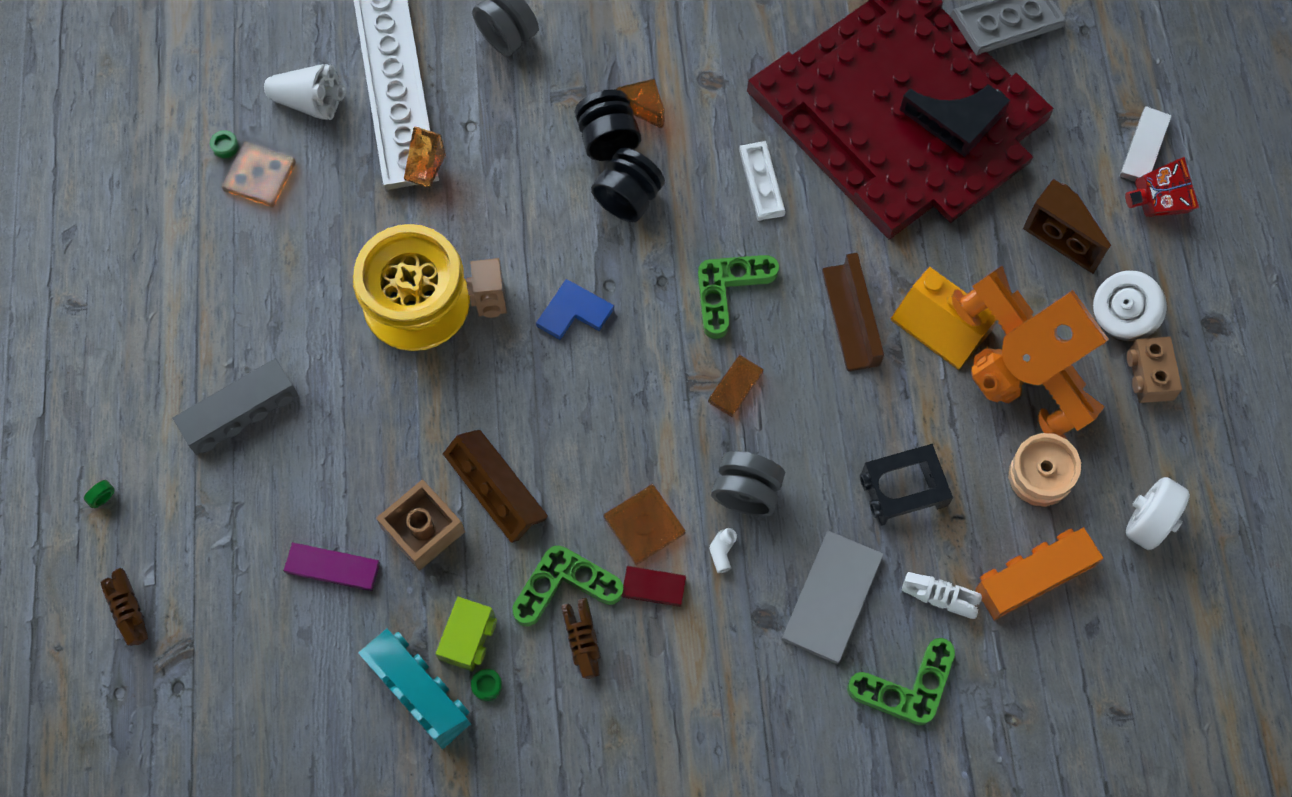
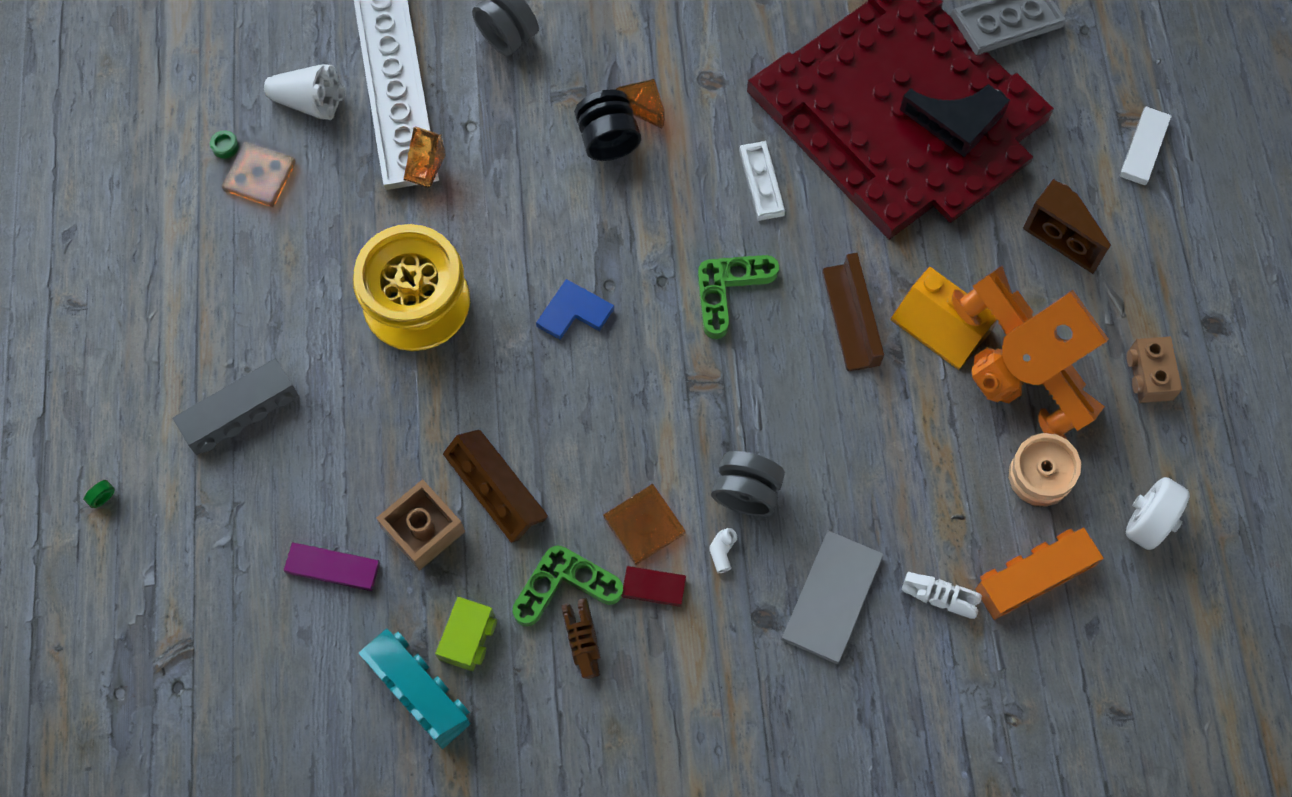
(124, 607): reddish brown hinge -> none
(486, 685): green tile -> none
(487, 287): medium nougat brick -> none
(628, 185): black wheel -> none
(735, 385): clear orange tile -> none
(885, 507): black panel -> none
(908, 697): bright green beam -> none
(1130, 305): white wheel -> none
(1164, 191): red torso -> none

